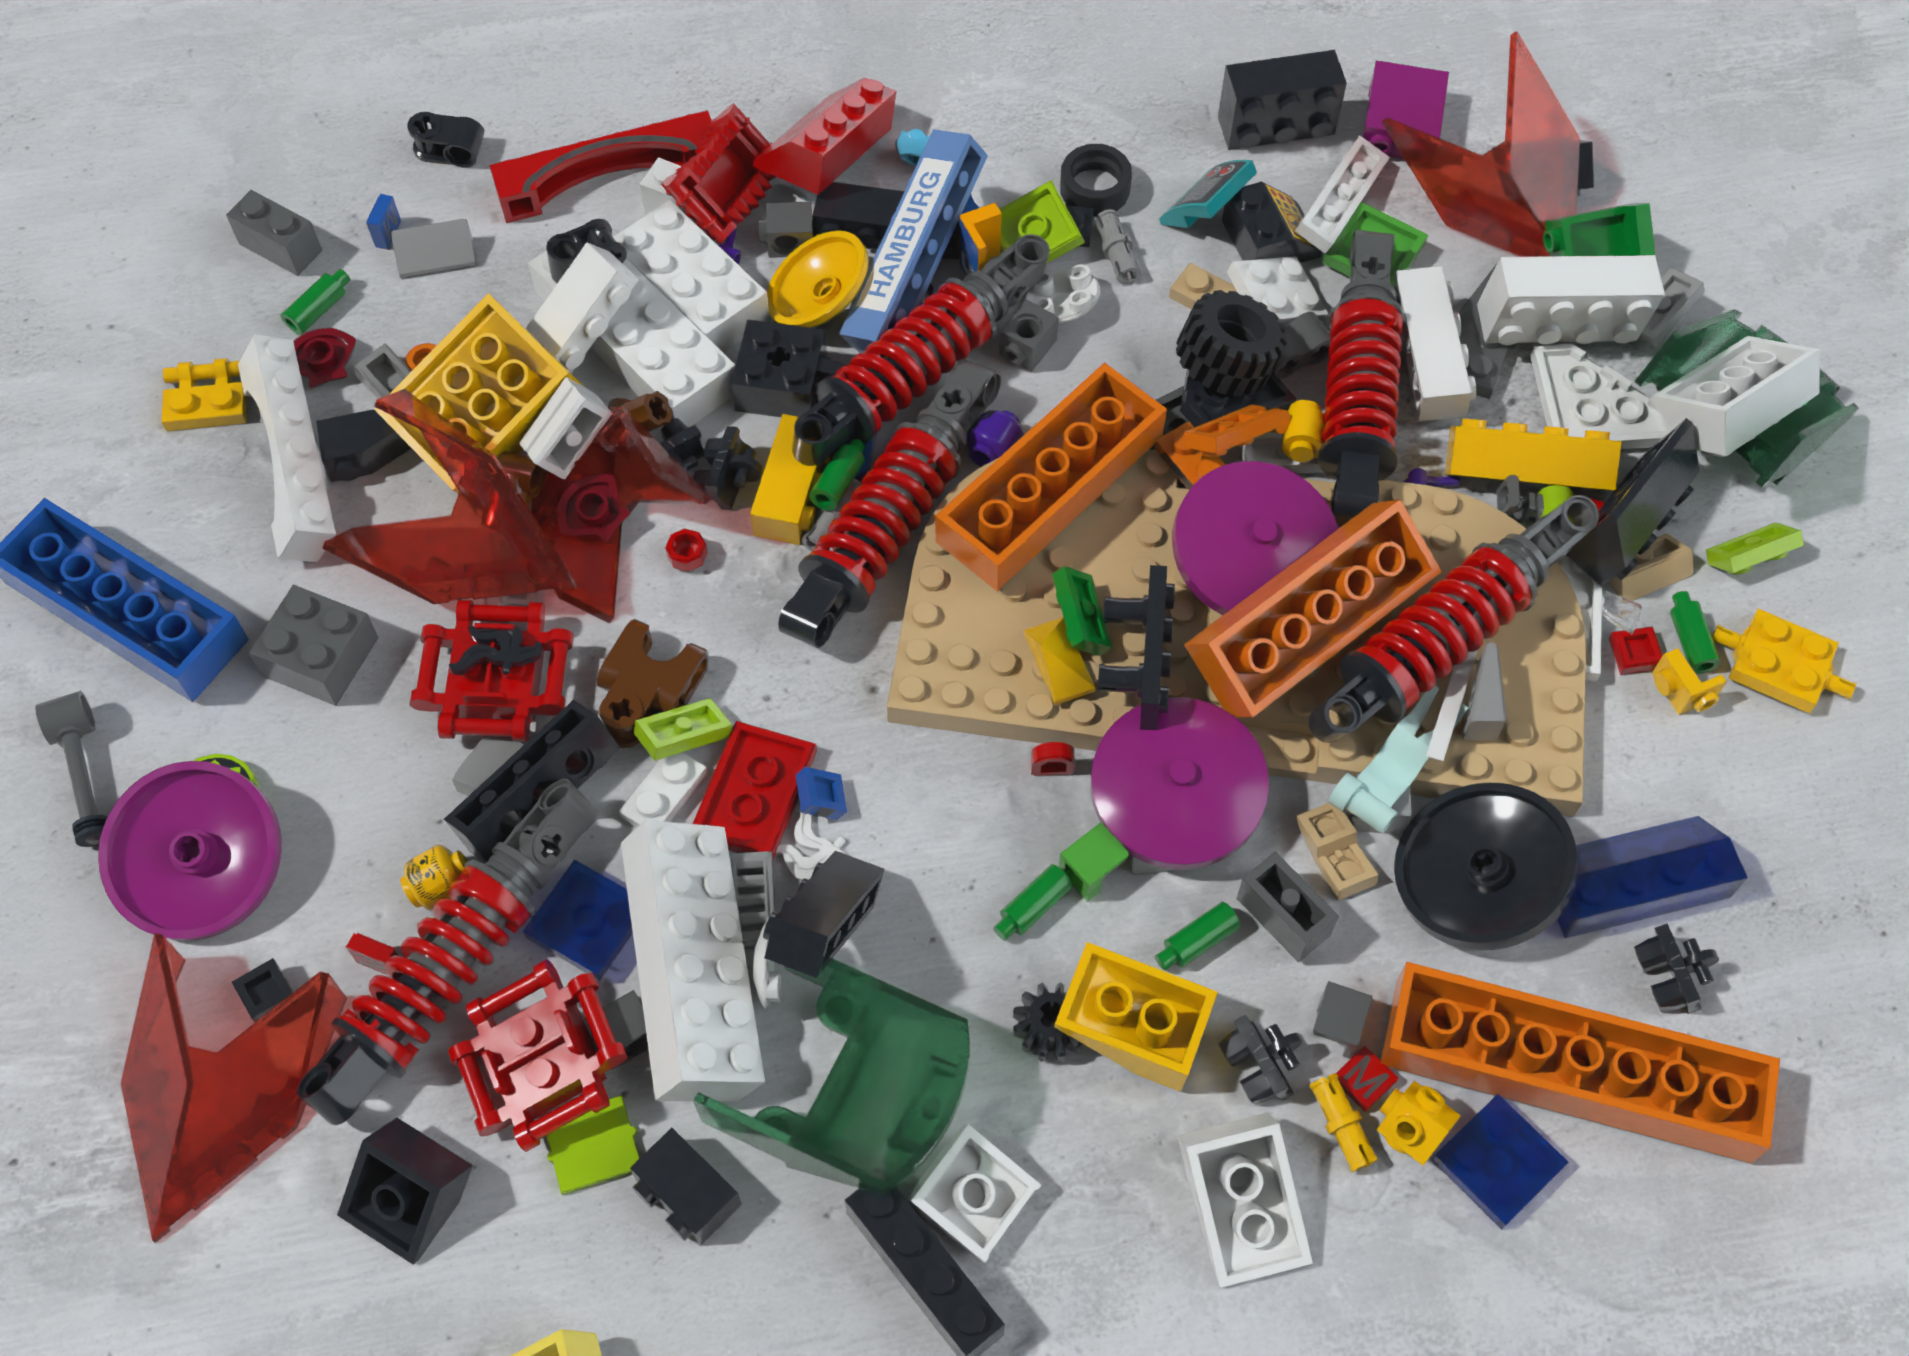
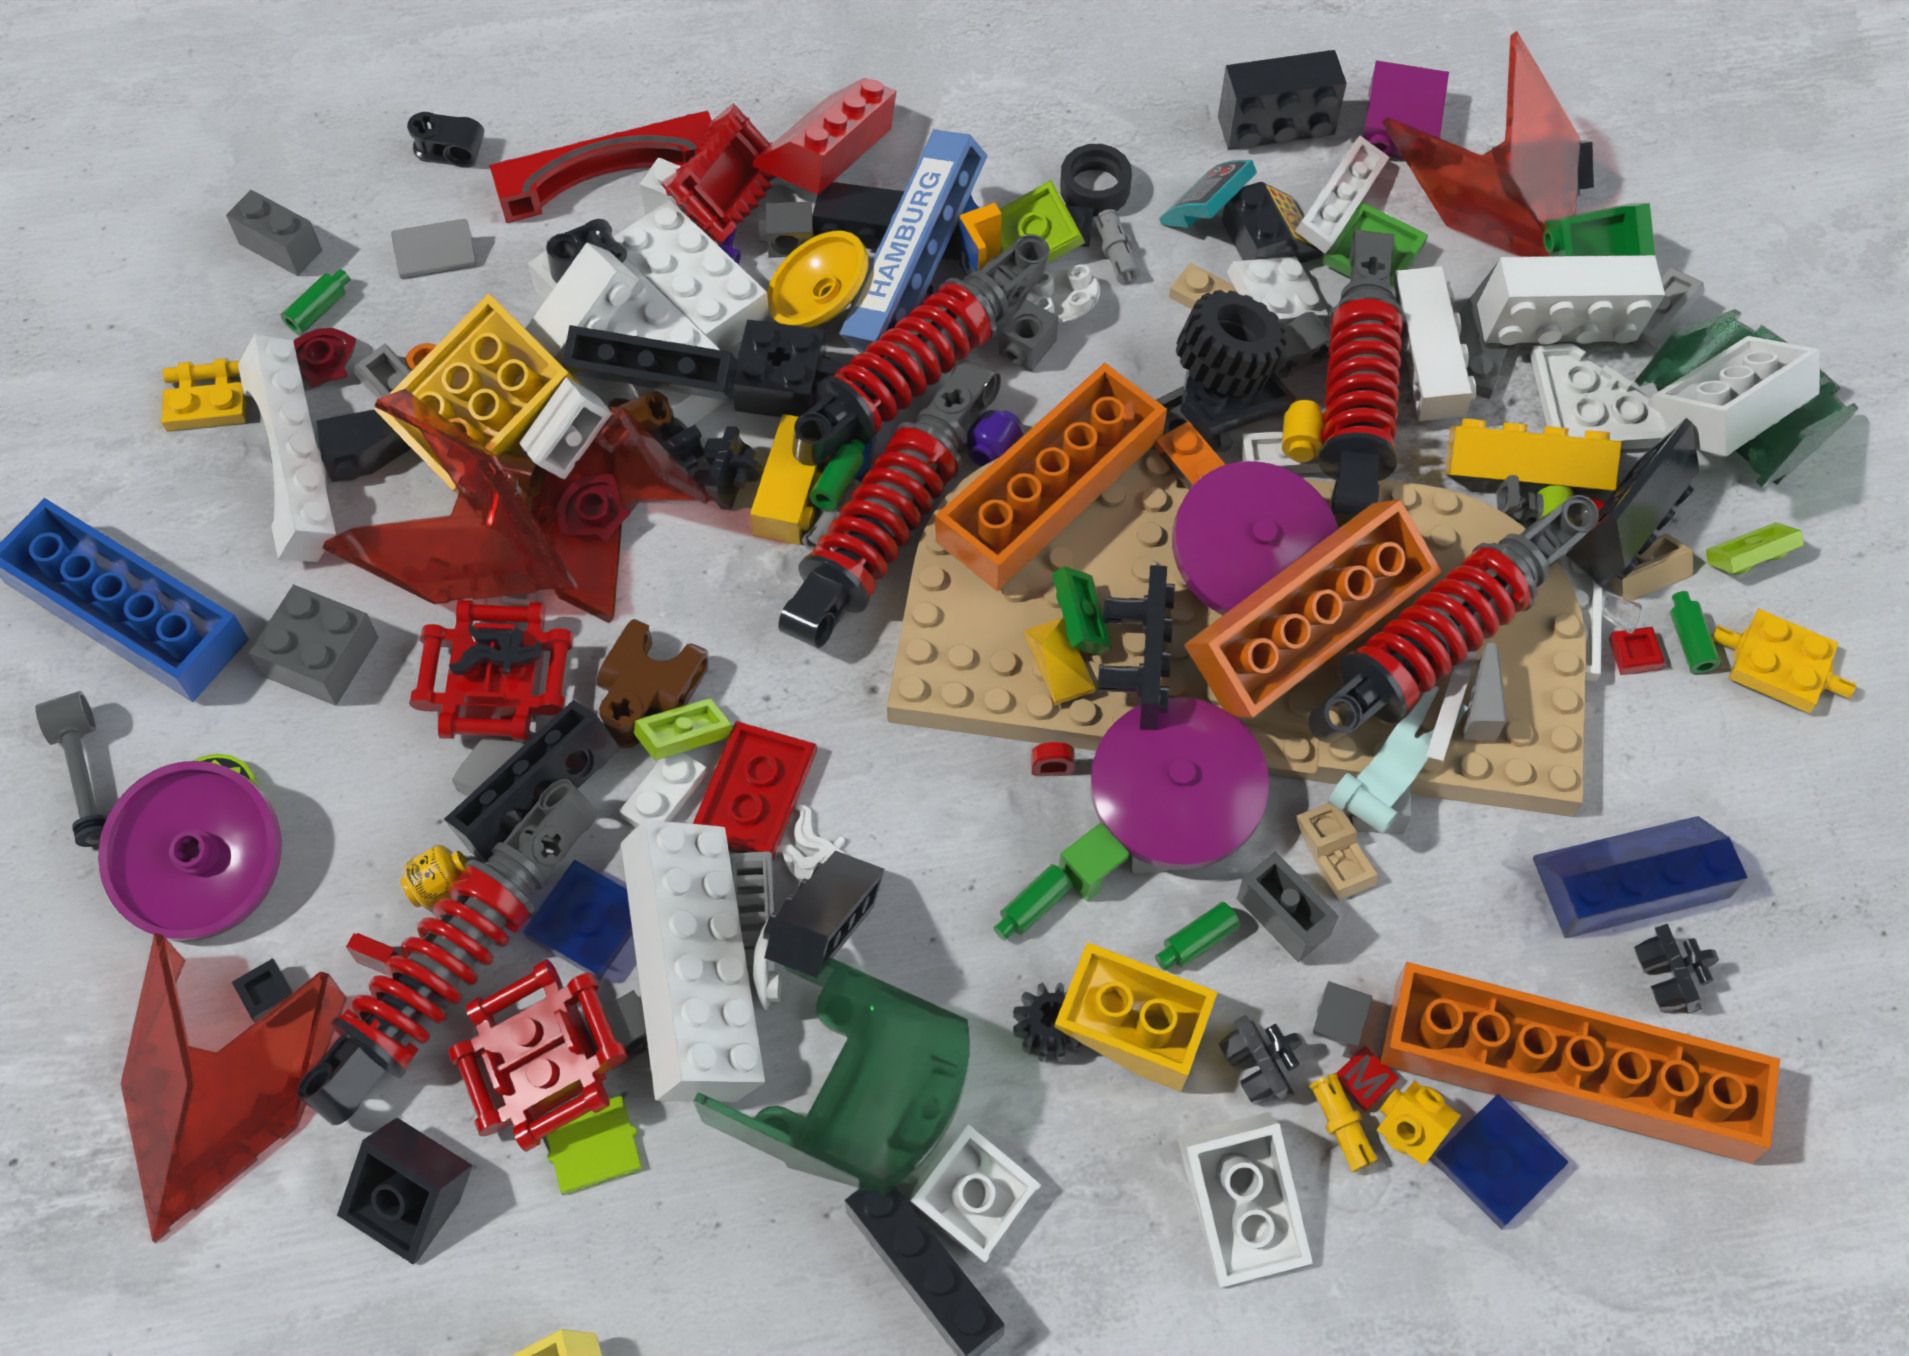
(383, 220): blue tile -> none
(650, 363): none -> black brick
(684, 1187): black brick -> none
(686, 550): red tile -> none
(821, 793): blue plate -> none
(910, 145): medium azure plate -> none
(1236, 429): orange plate -> none
(1420, 476): dark purple hand -> none
(1486, 866): black dish -> none
(1682, 686): yellow bracket -> none

